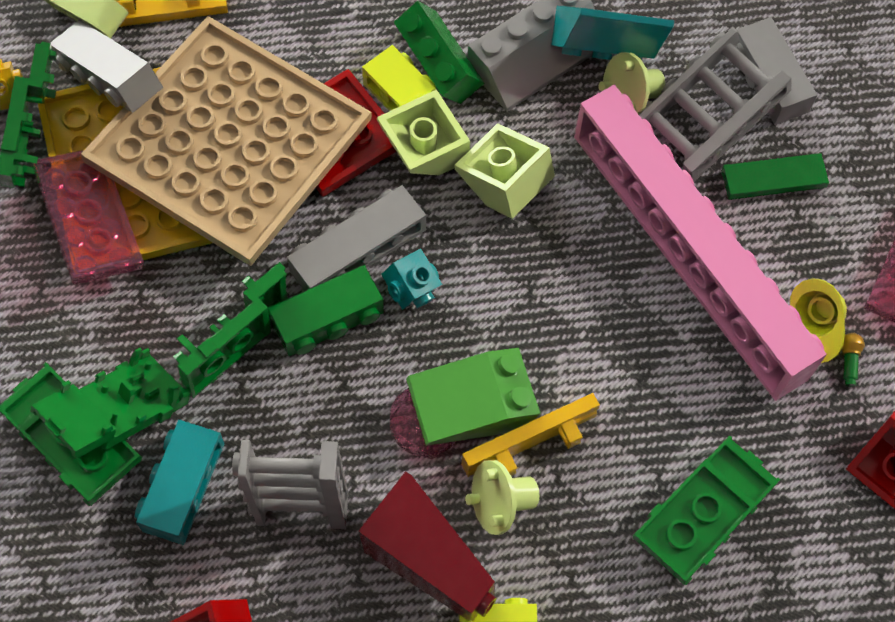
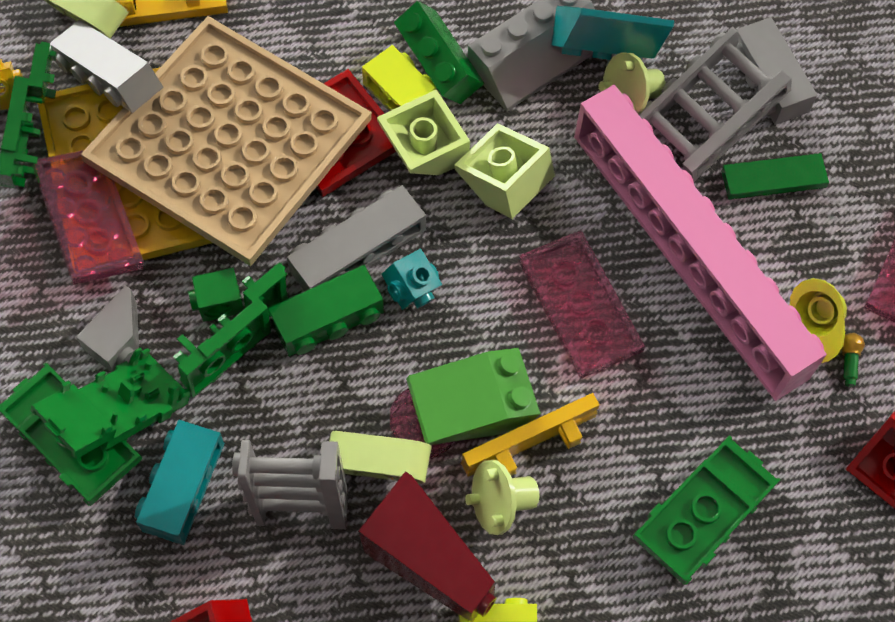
(113, 332): none -> light grey slope
(216, 294): none -> green brick
(382, 456): none -> yellowish green beam
(581, 304): none -> clear pink plate

